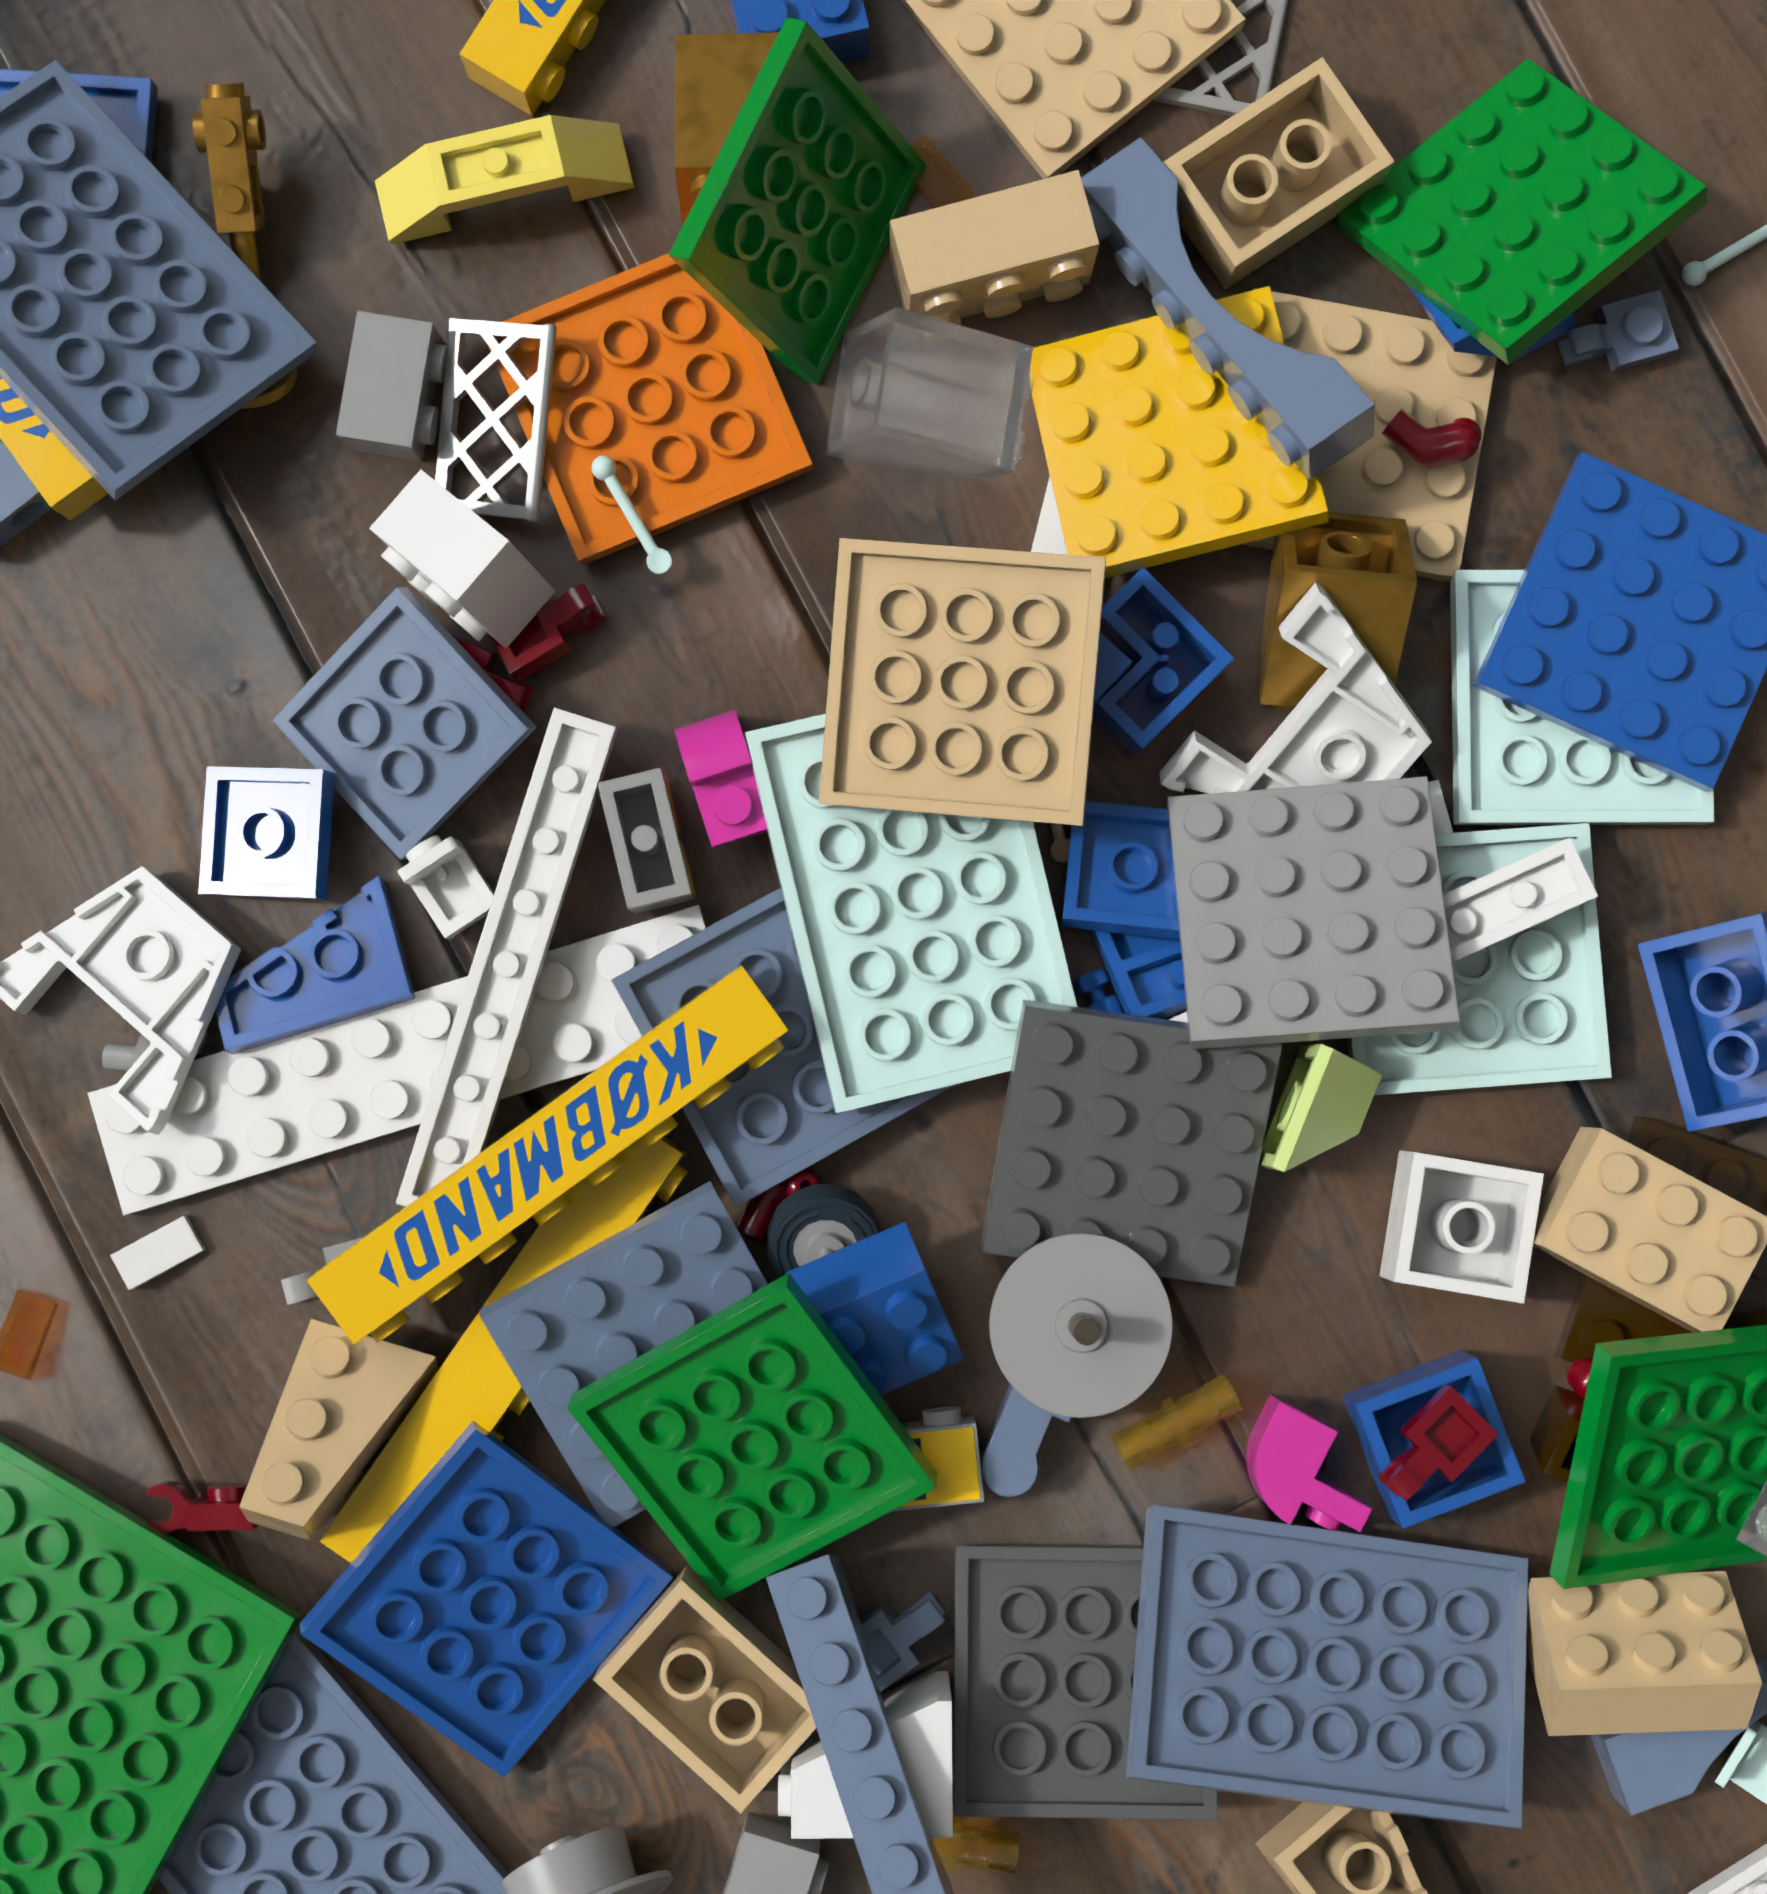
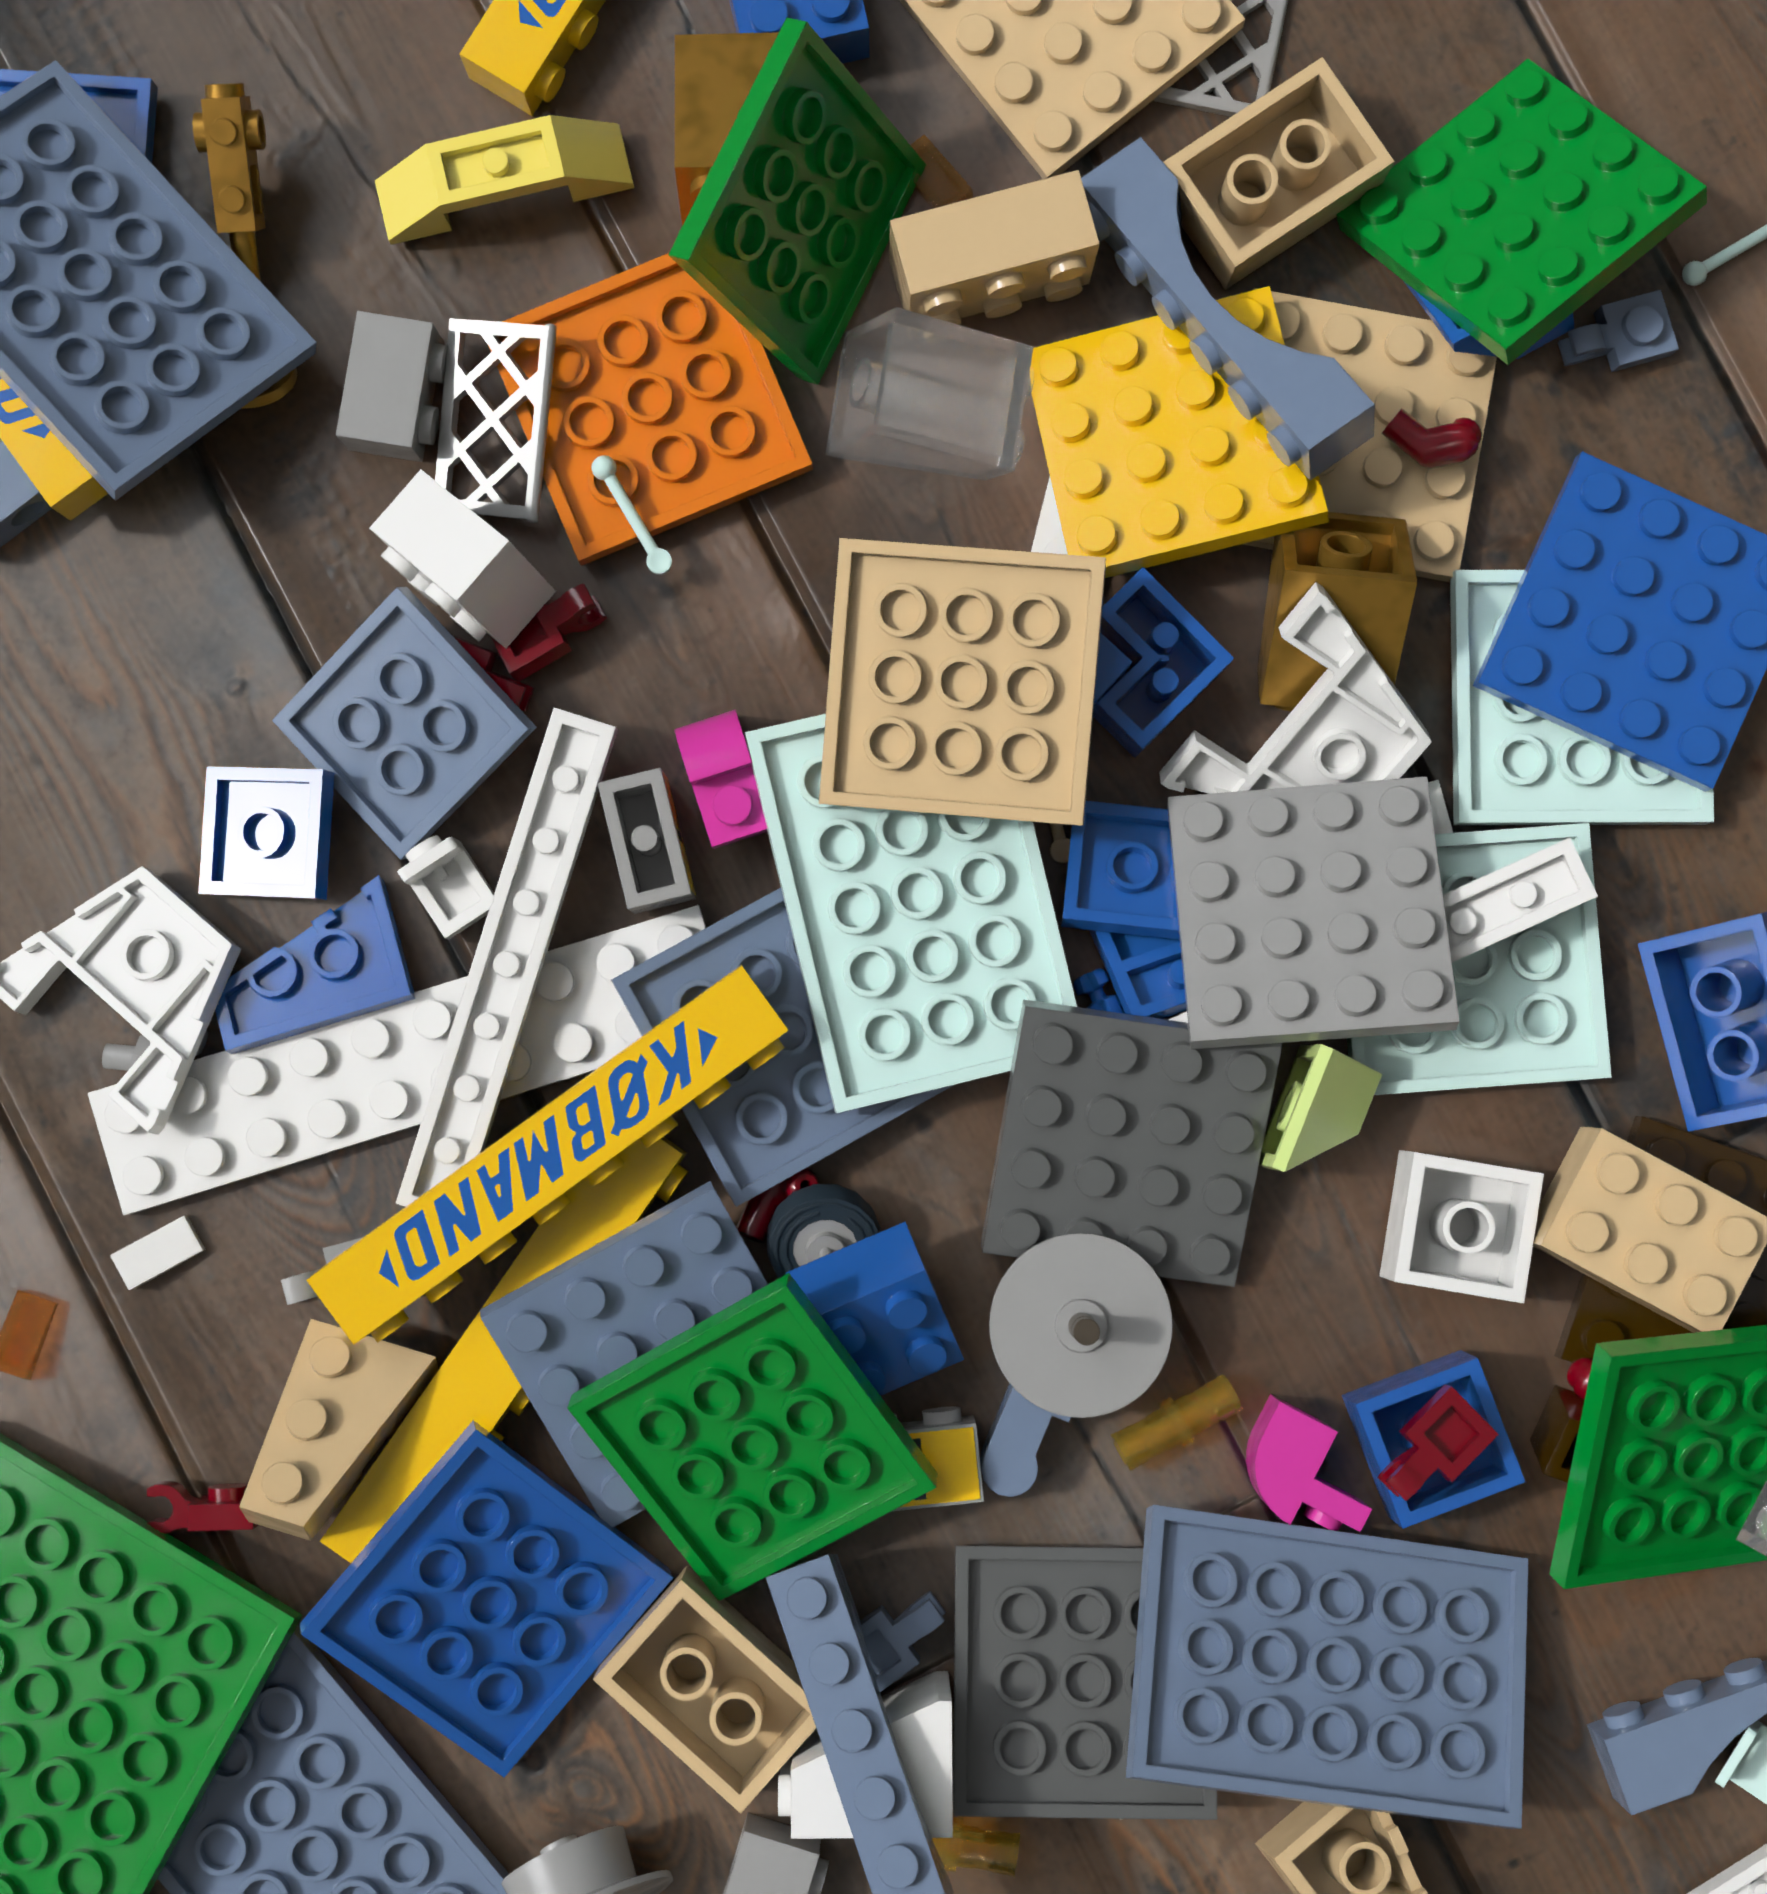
(1641, 1655): tan brick -> none

